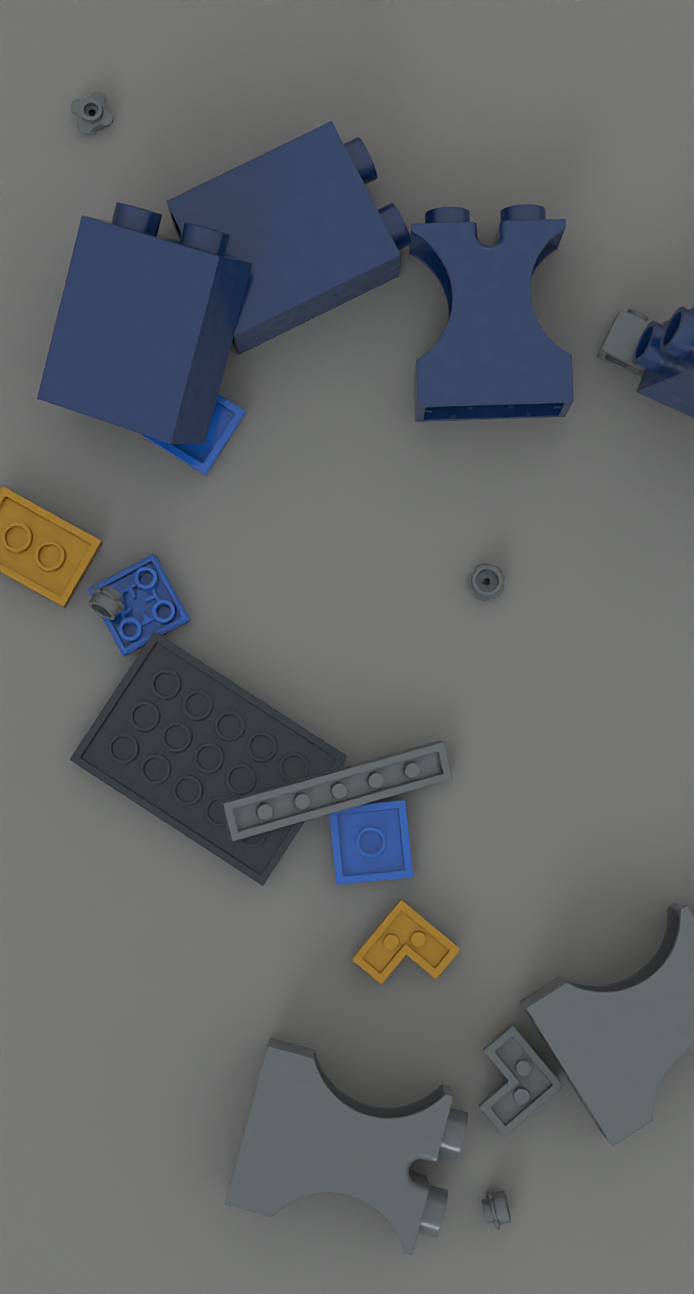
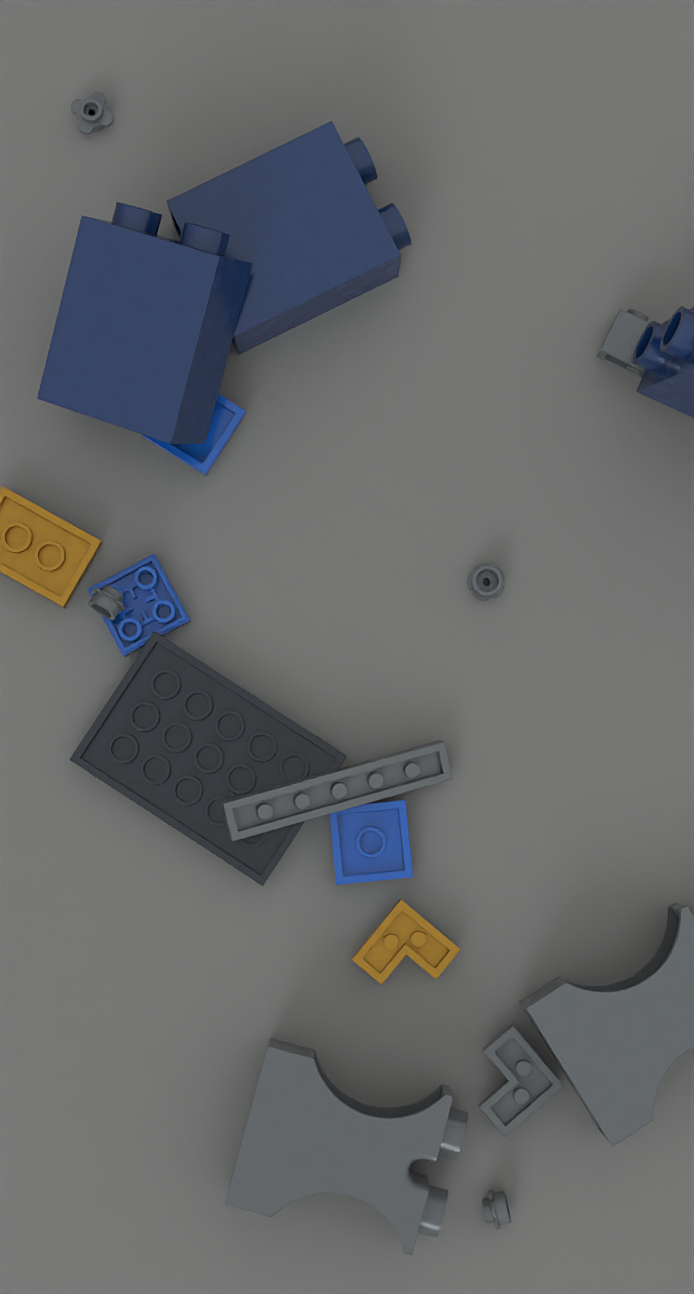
(493, 350): dark blue brick -> none

